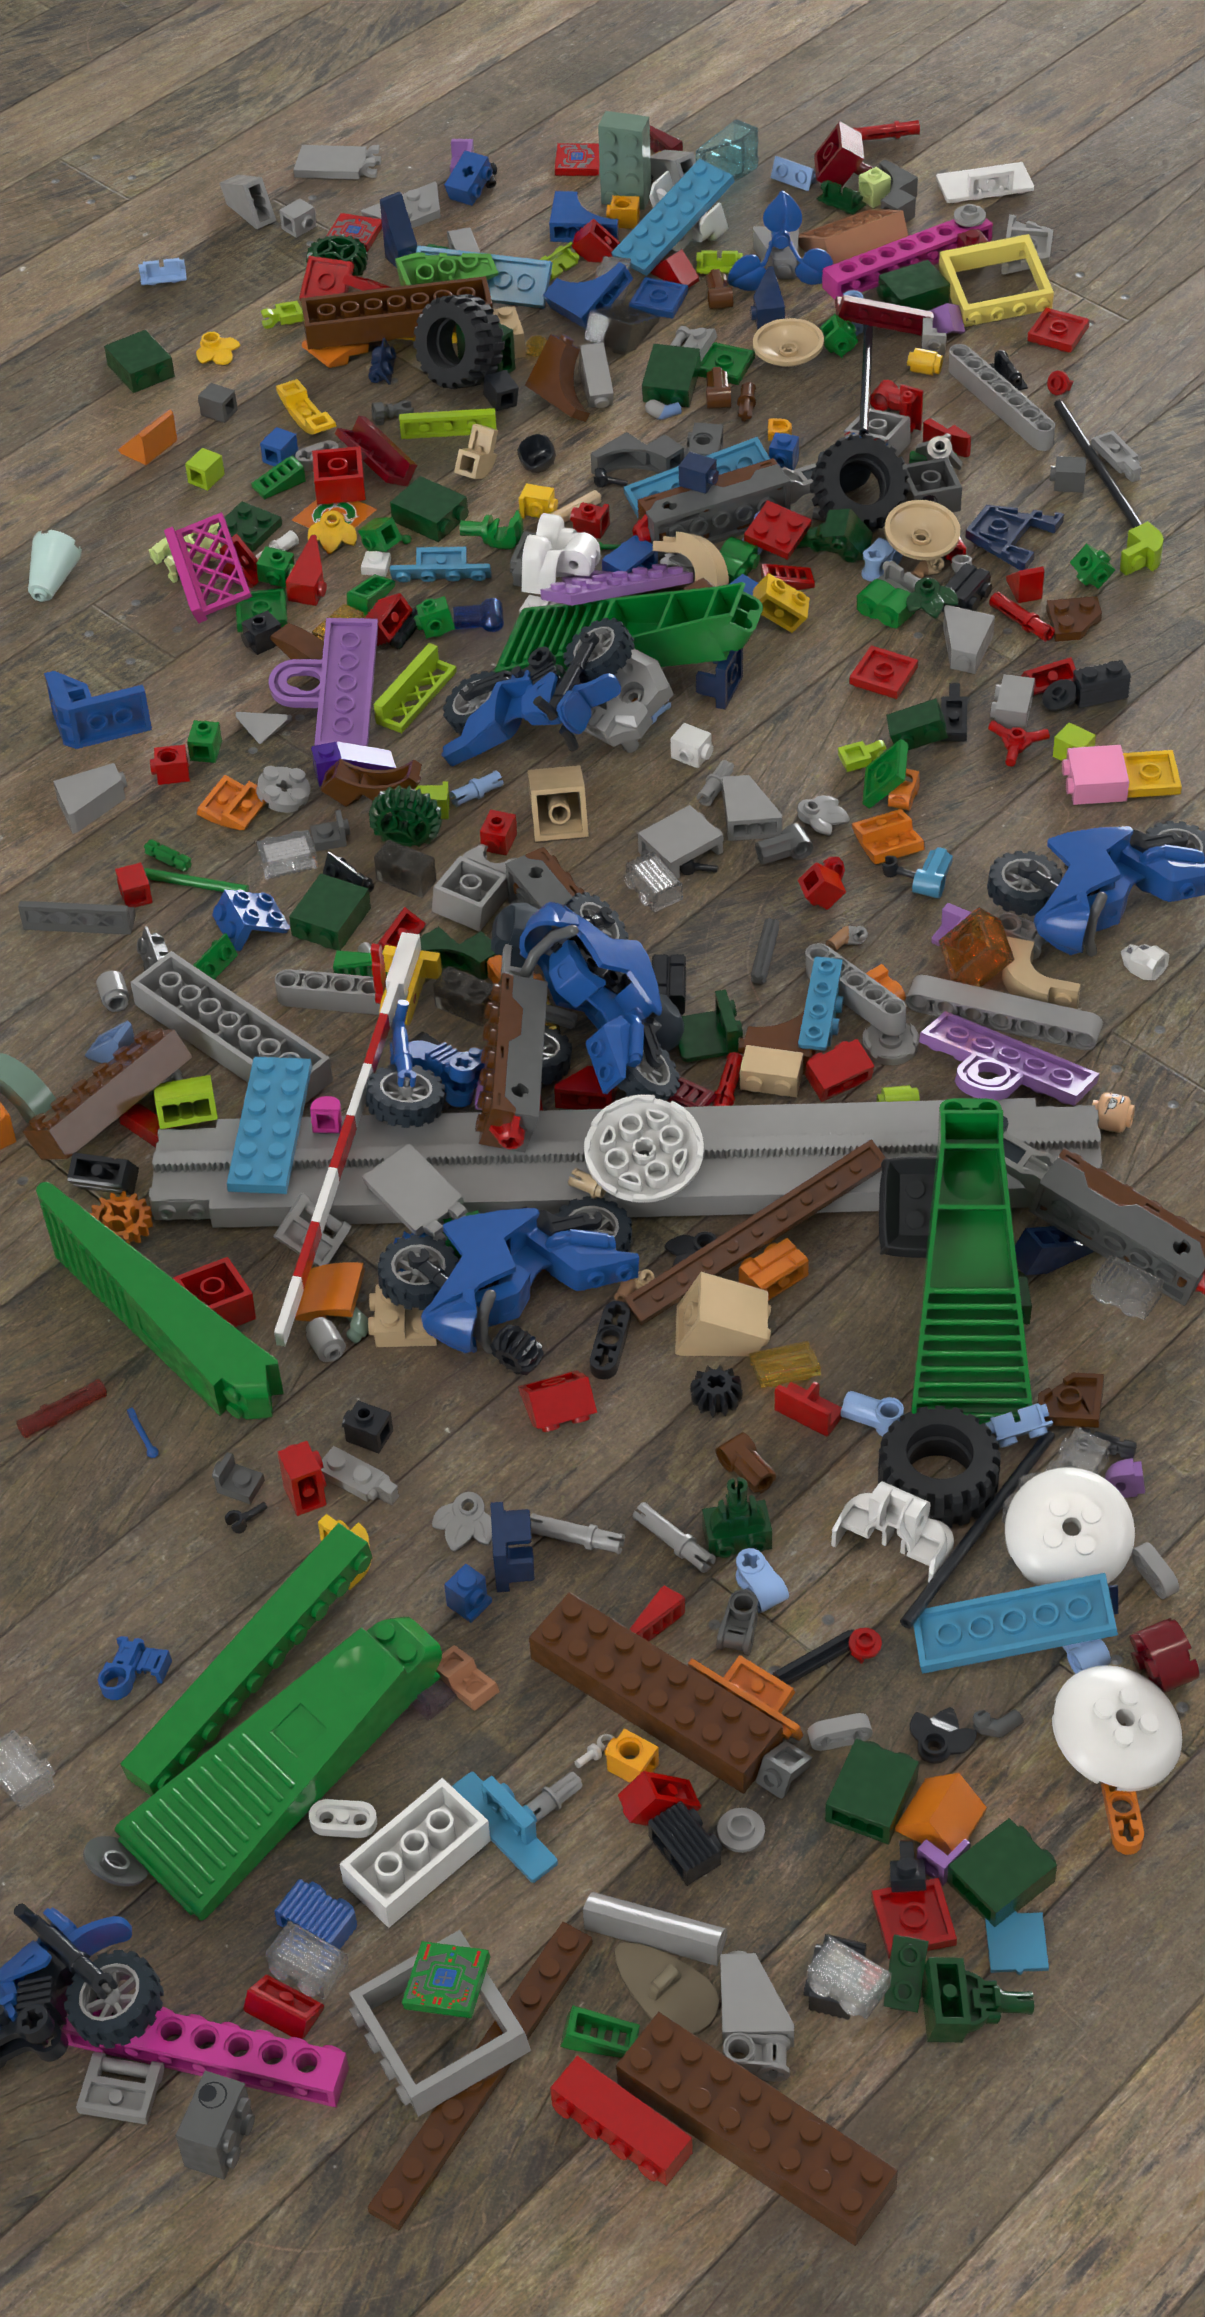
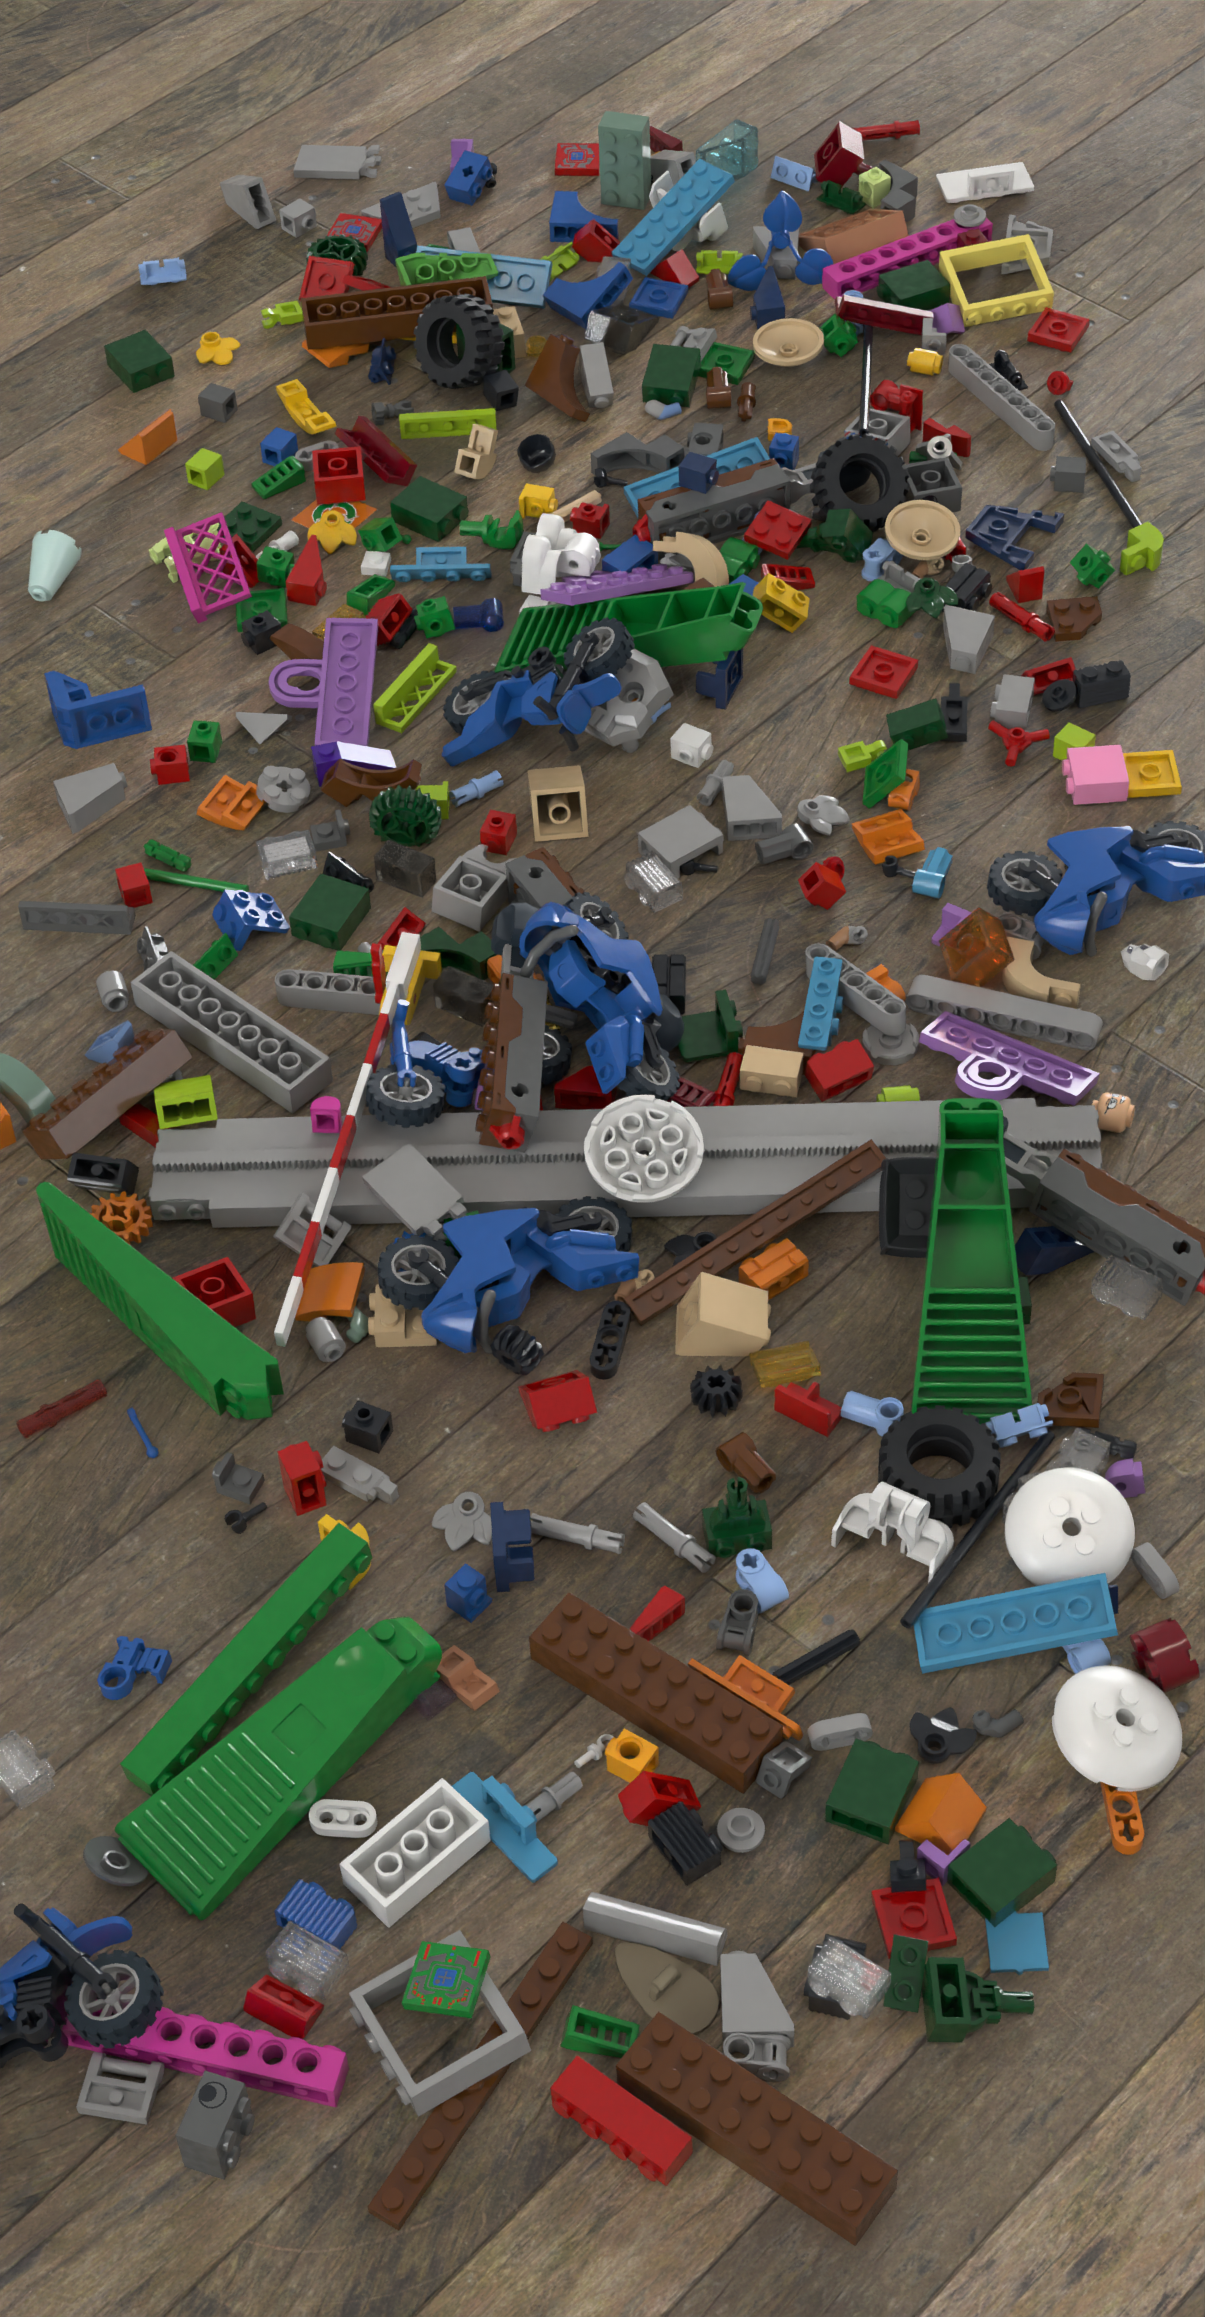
(269, 1125): dark azure plate -> none
(586, 1184): tan pin -> none
(626, 210): light orange brick -> none
(864, 1644): red plate -> none

